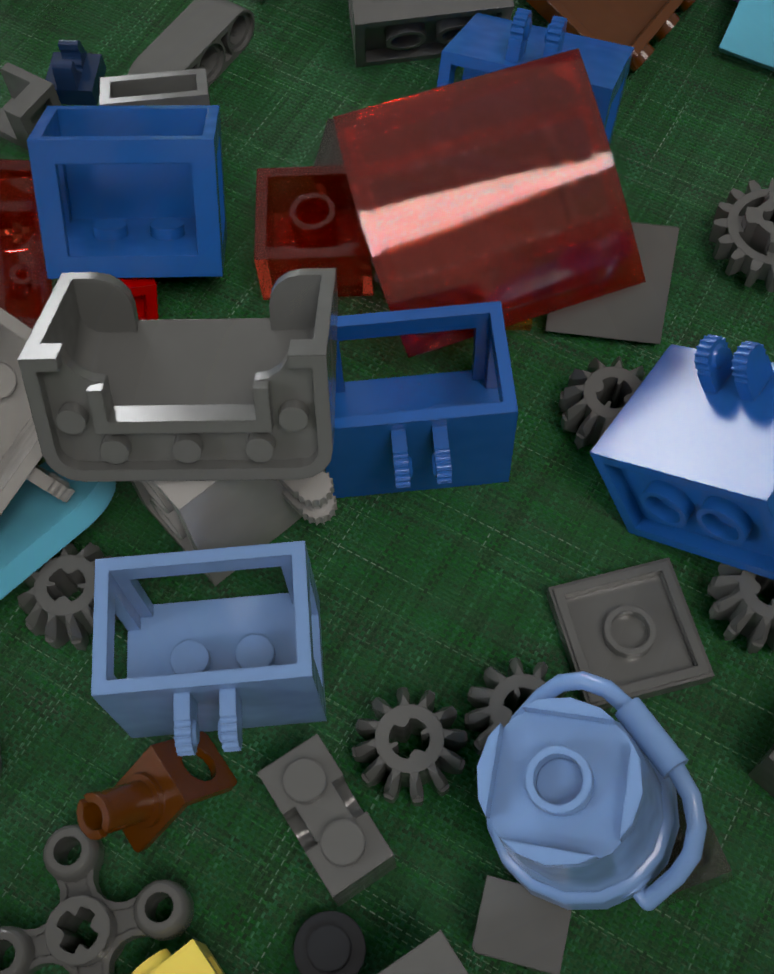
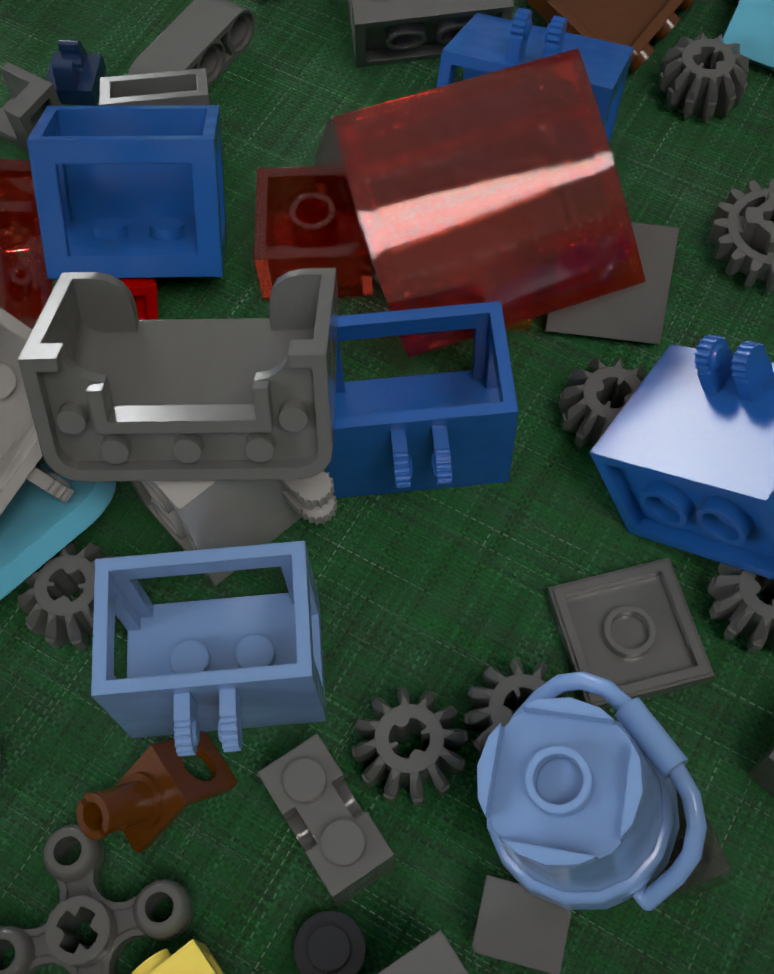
(703, 77): none -> dark grey gear

